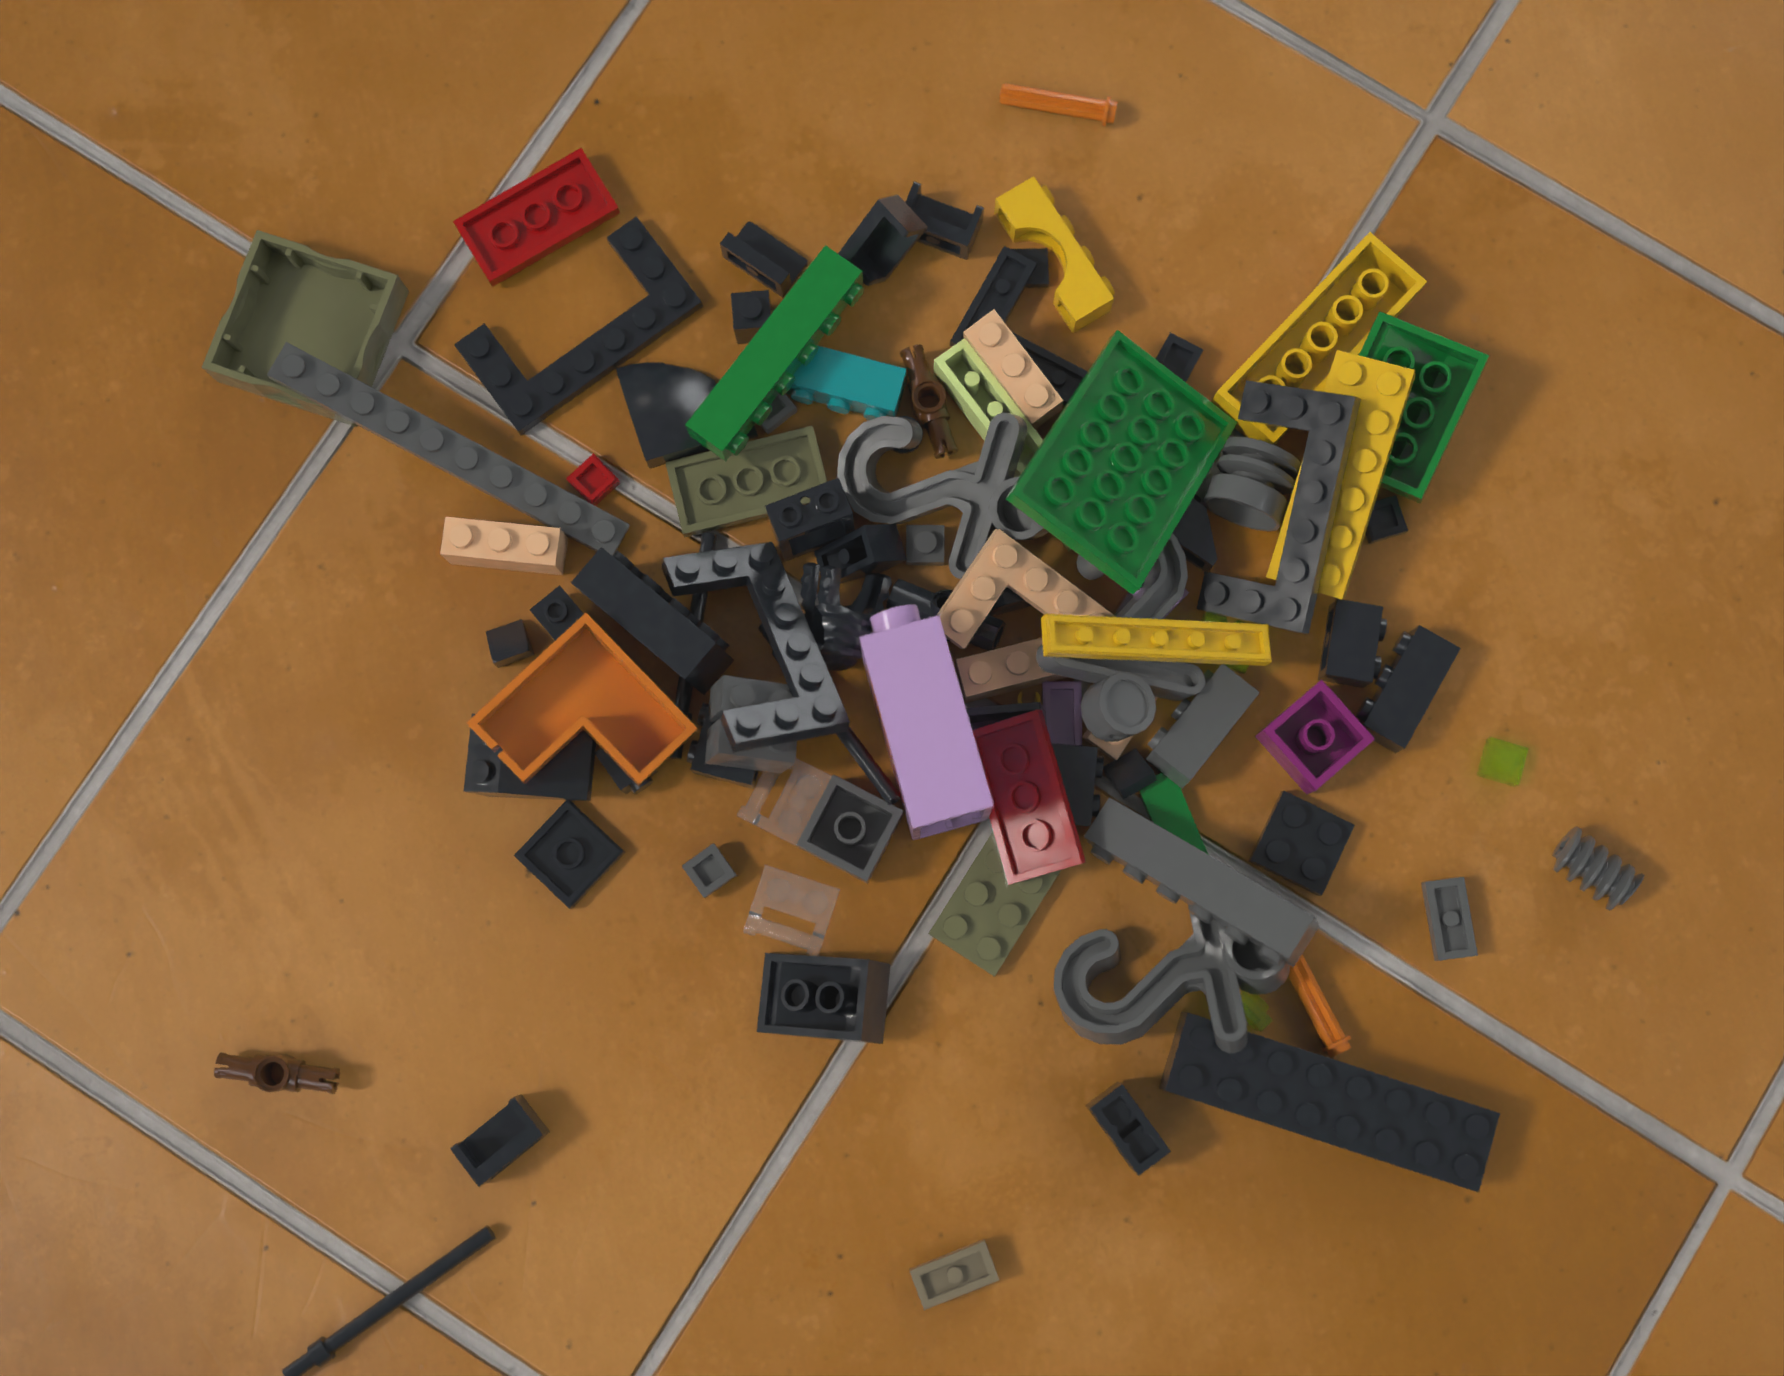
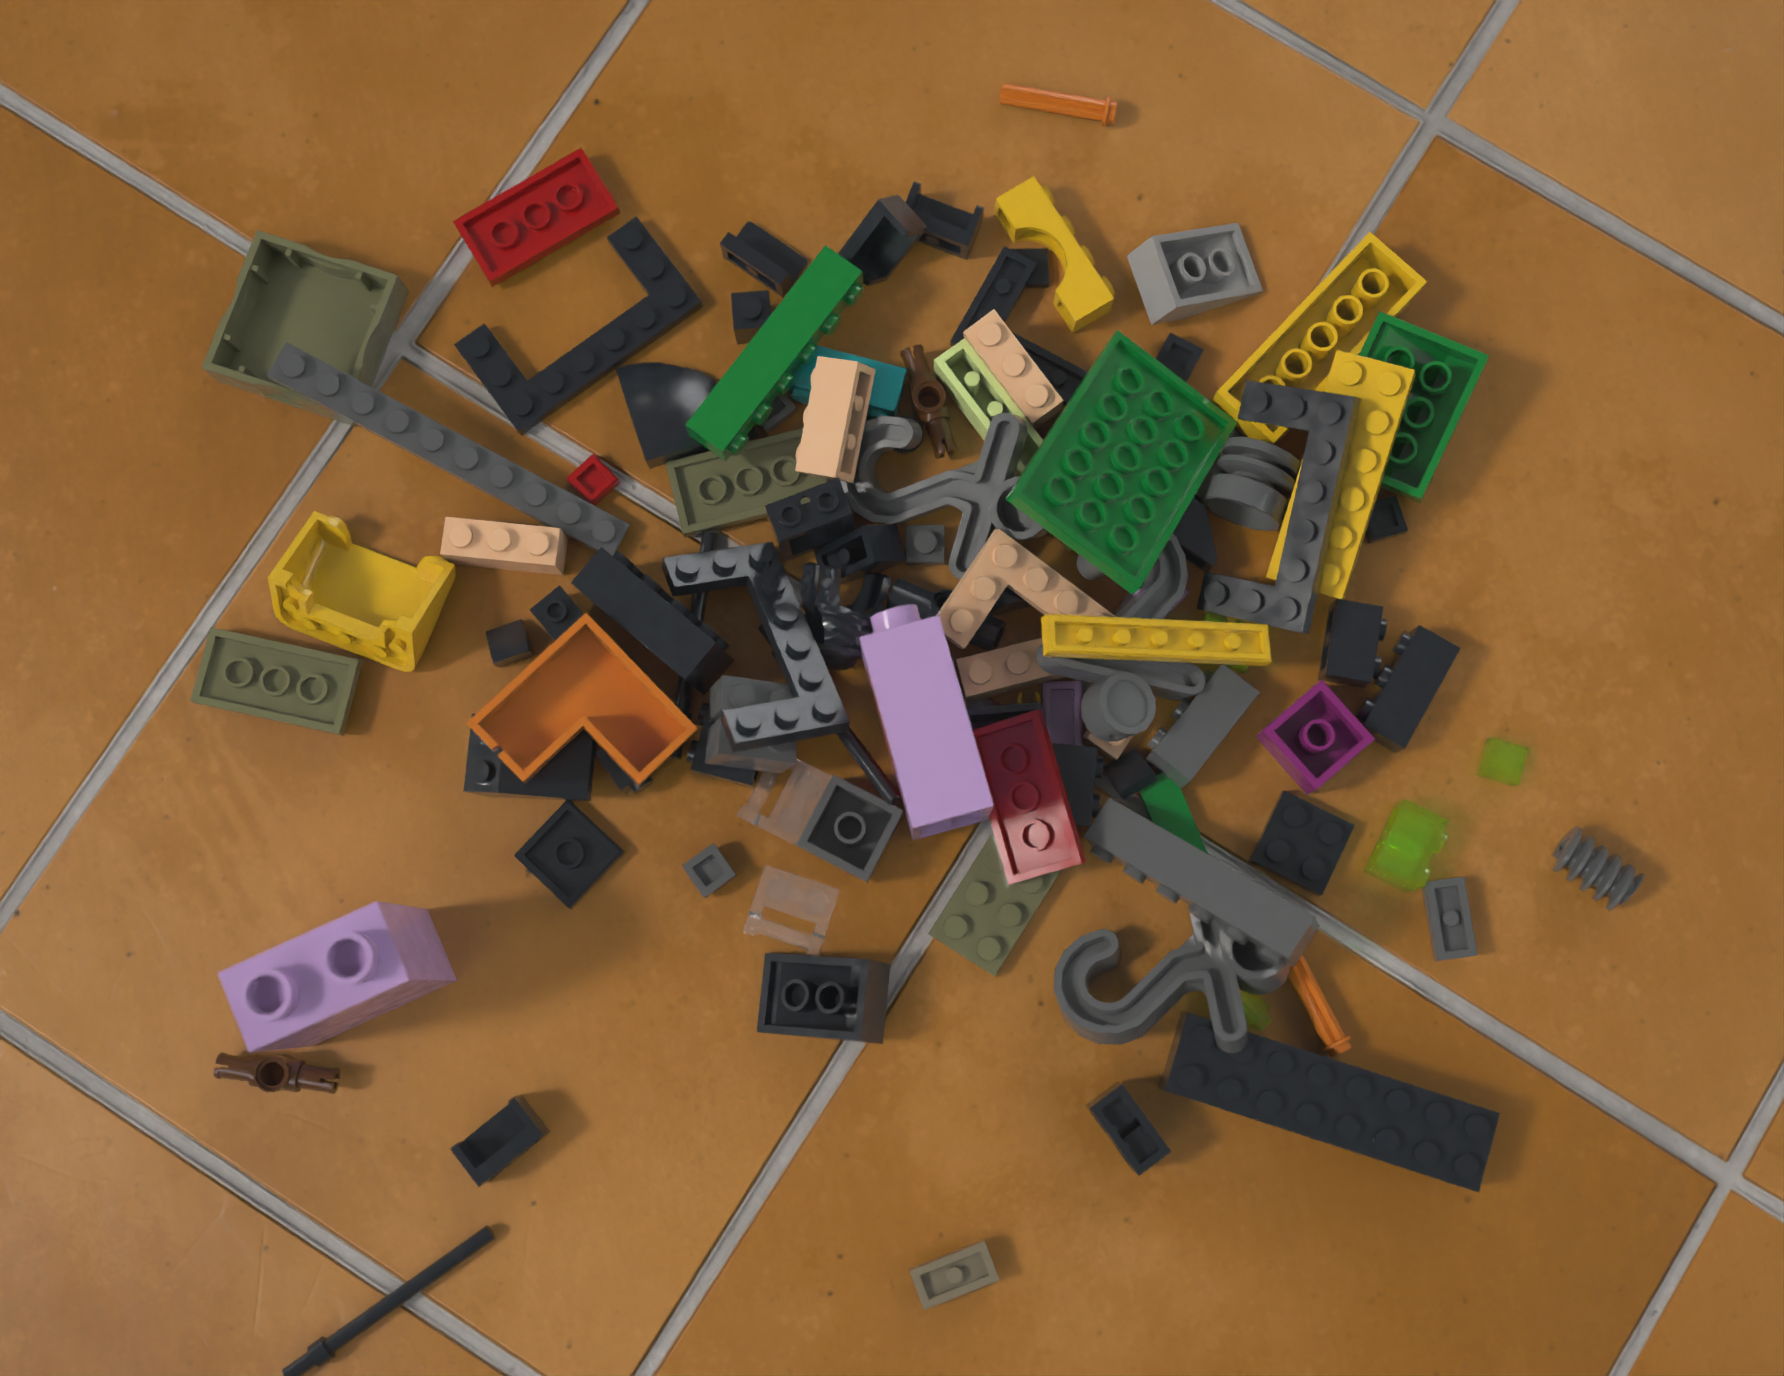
(276, 681): none -> olive plate
(336, 977): none -> lavender brick
(358, 595): none -> yellow windscreen
(835, 419): none -> light nougat brick
(1193, 272): none -> light grey slope
(1407, 846): none -> clear neon green brick

